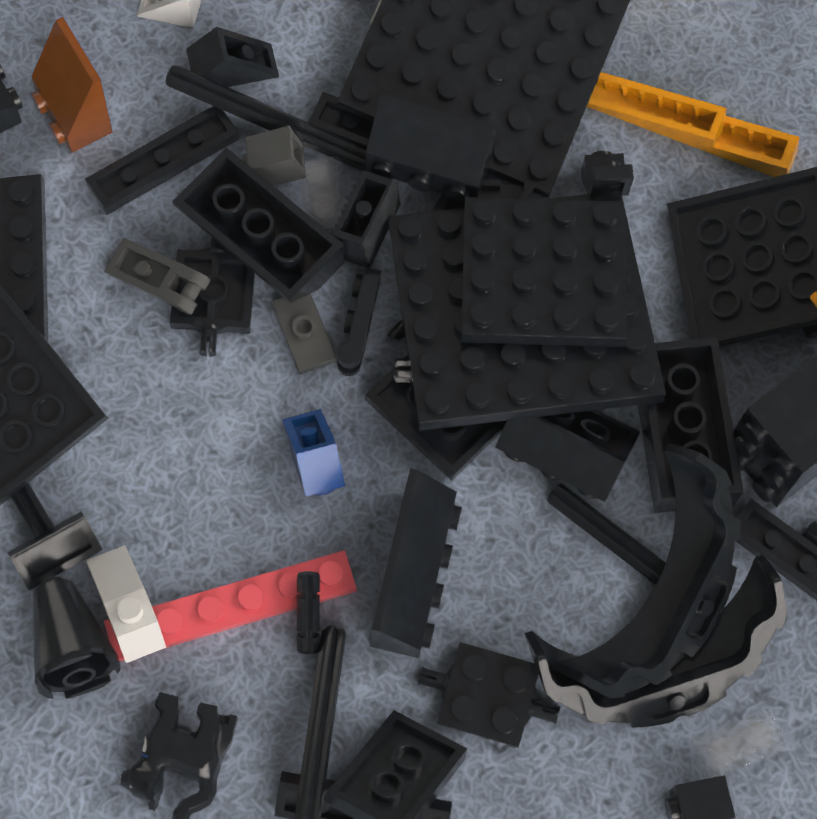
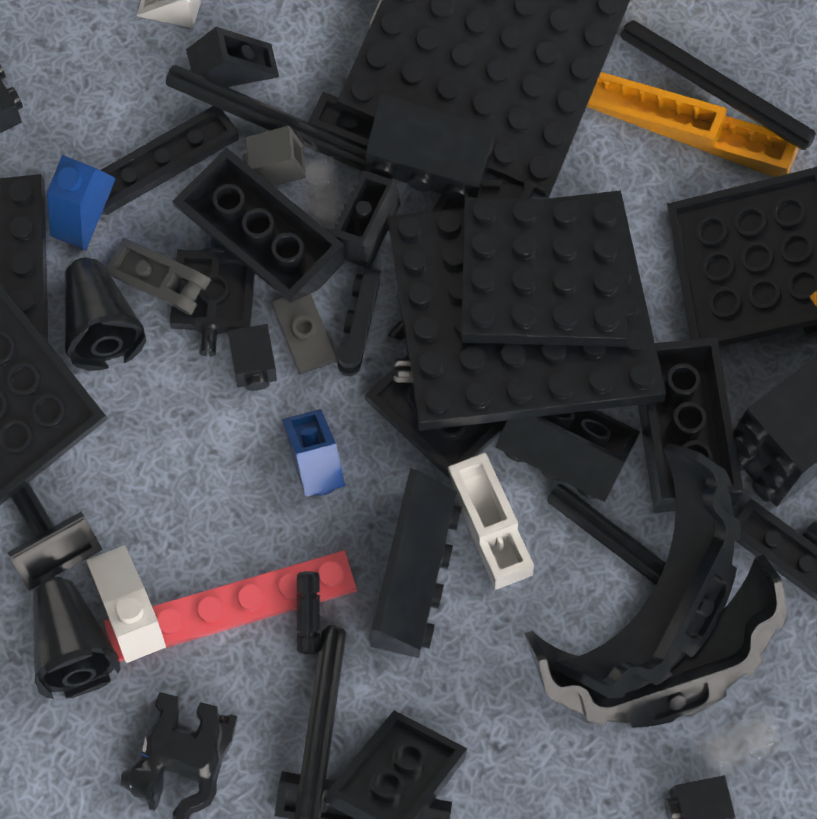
(70, 91): dark orange slope -> none
(77, 201): none -> blue slope
(98, 318): none -> black cone
(252, 357): none -> black brick
(488, 695): black plate -> none
(491, 521): none -> white slope
(606, 174): black slope -> none
(718, 85): none -> black axle

